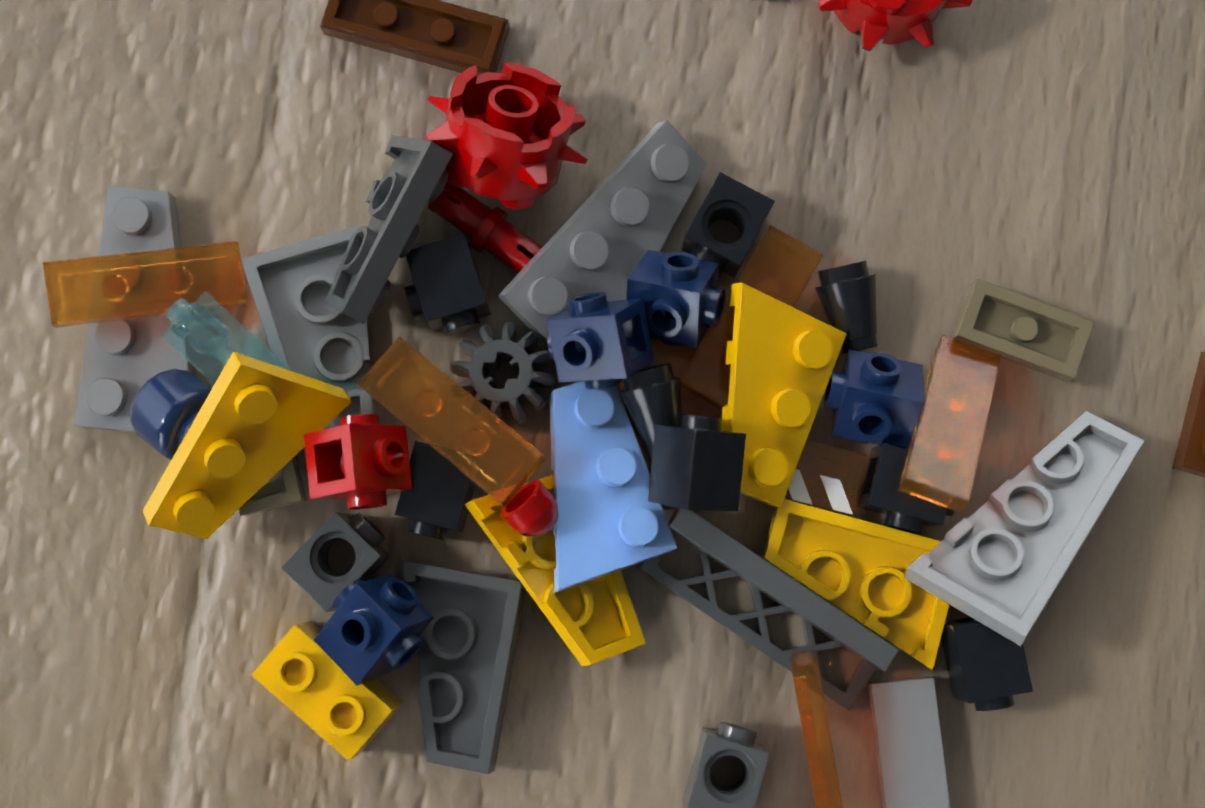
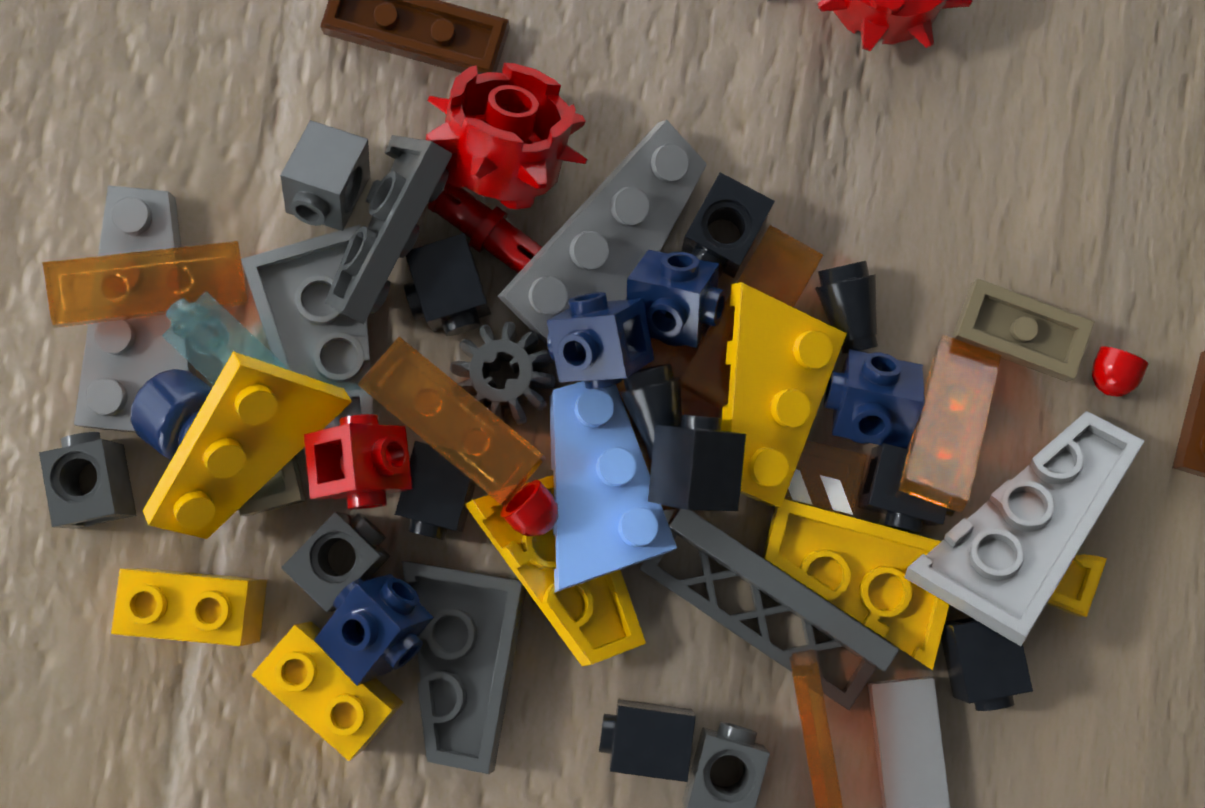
(111, 495): none -> dark grey brick
(189, 606): none -> yellow brick
(325, 176): none -> brick
(649, 740): none -> black brick
(1079, 585): none -> yellow tile
(1117, 371): none -> red hinge

